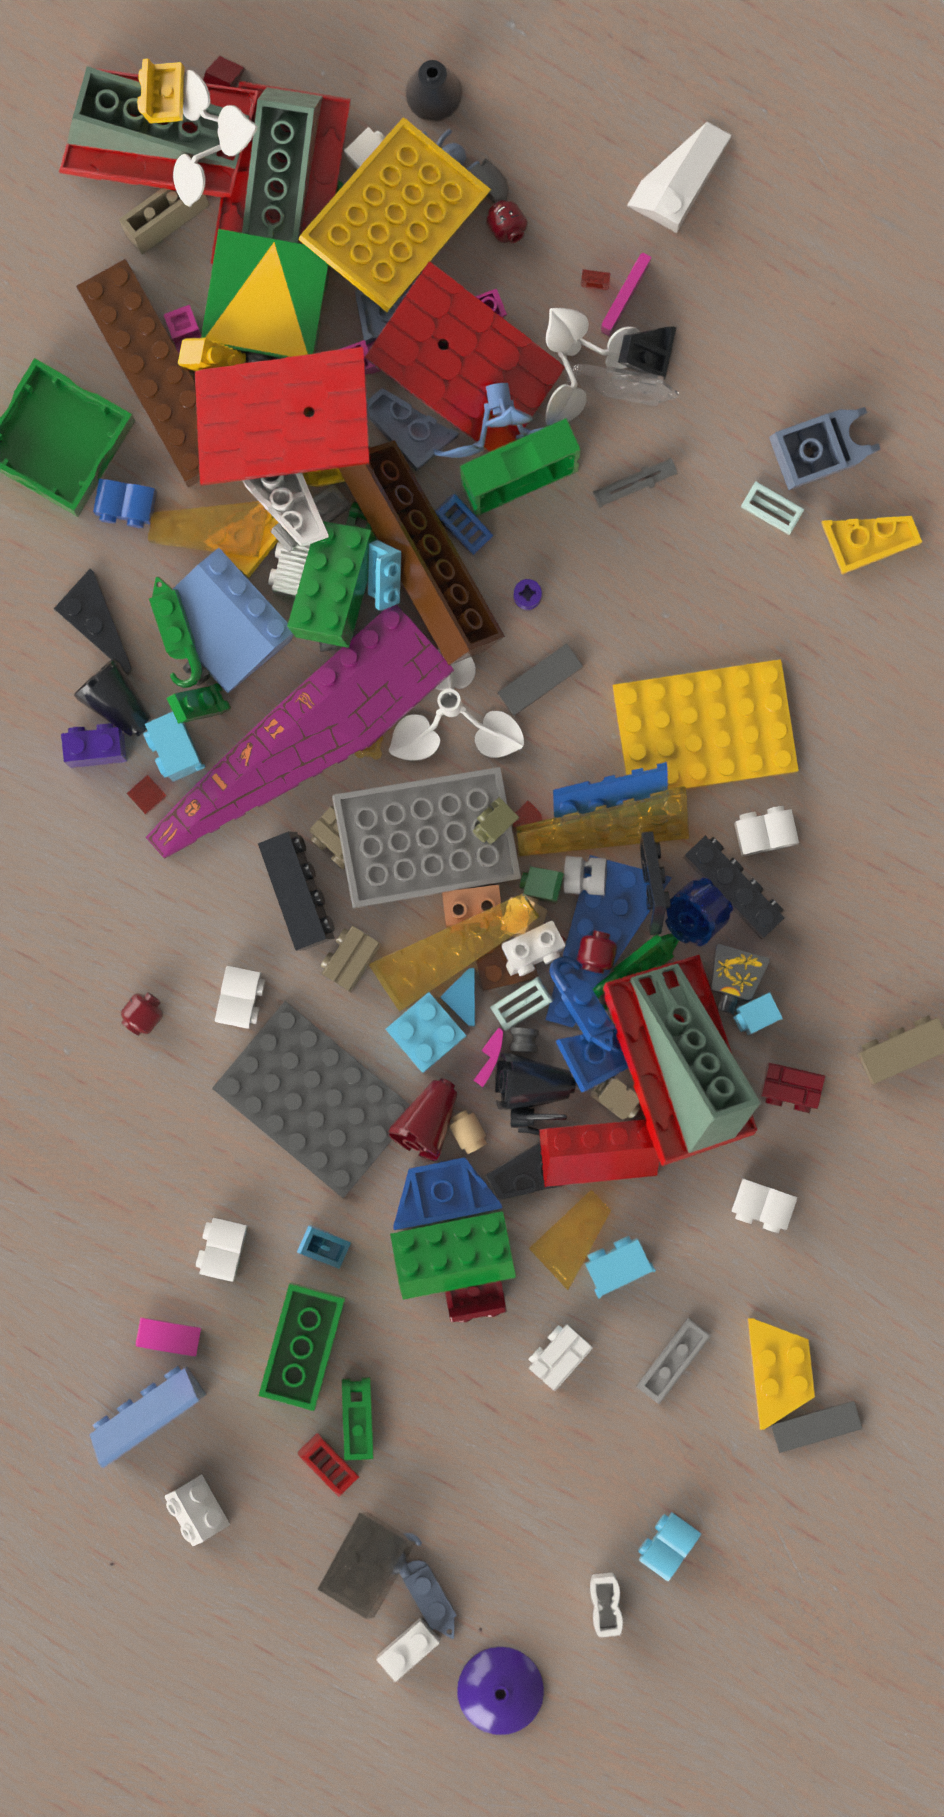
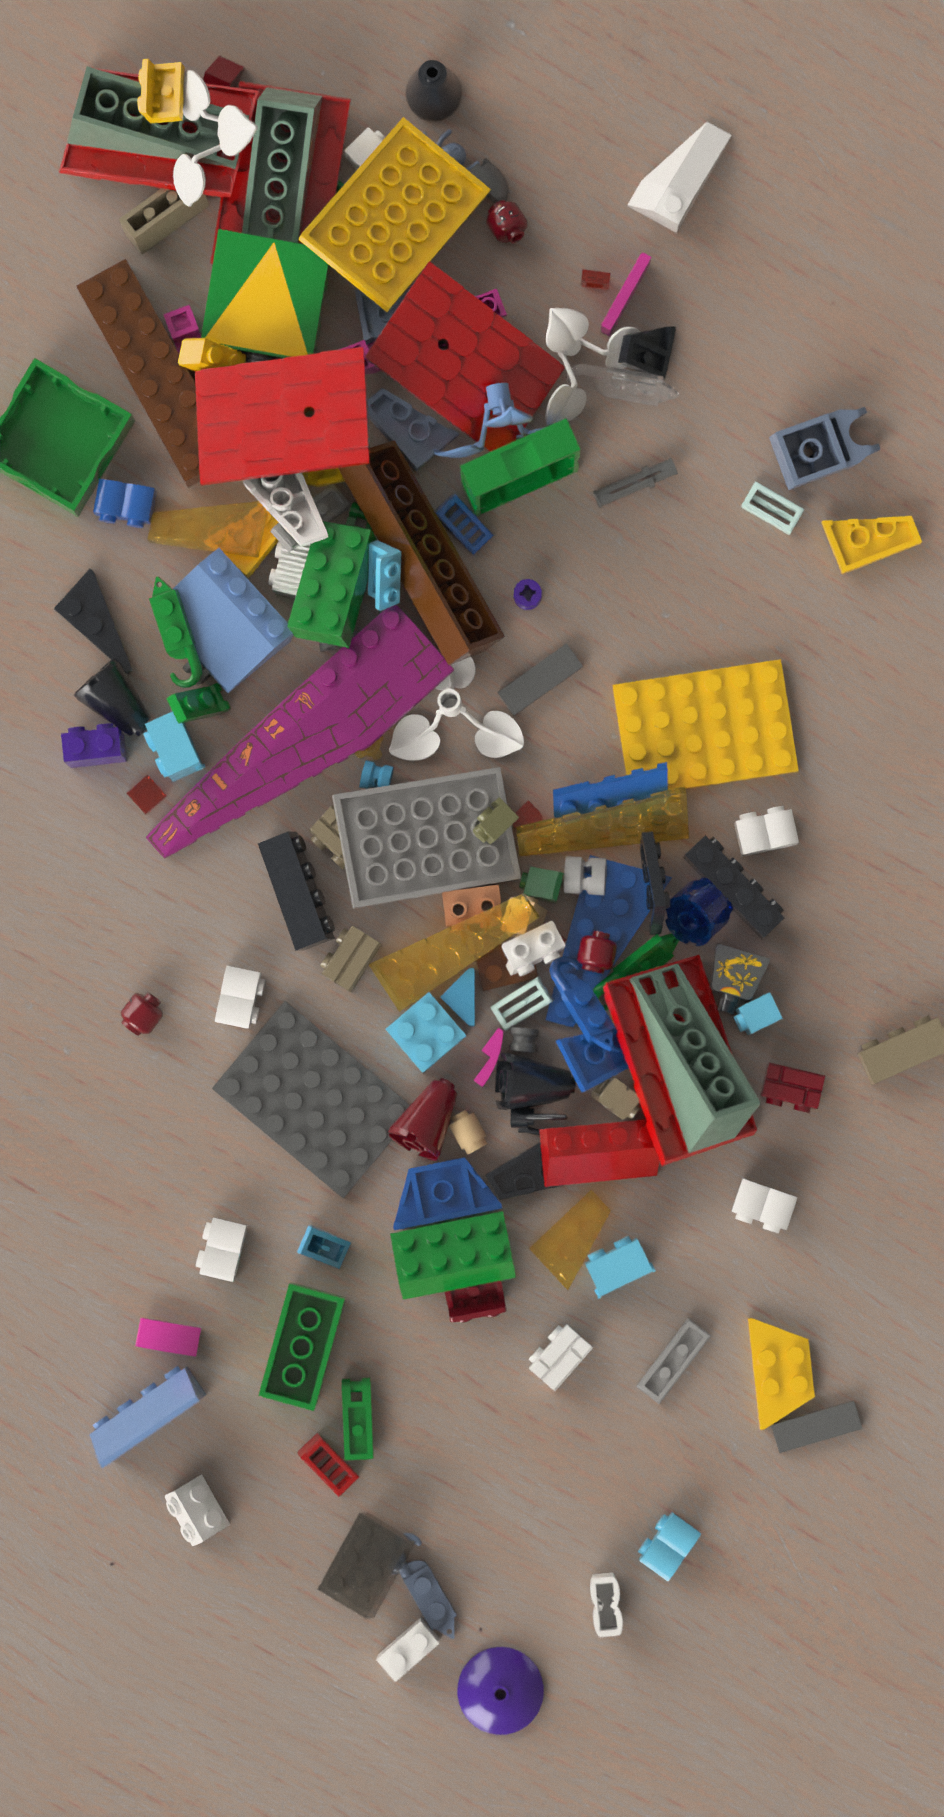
(375, 776): none -> dark azure wheel

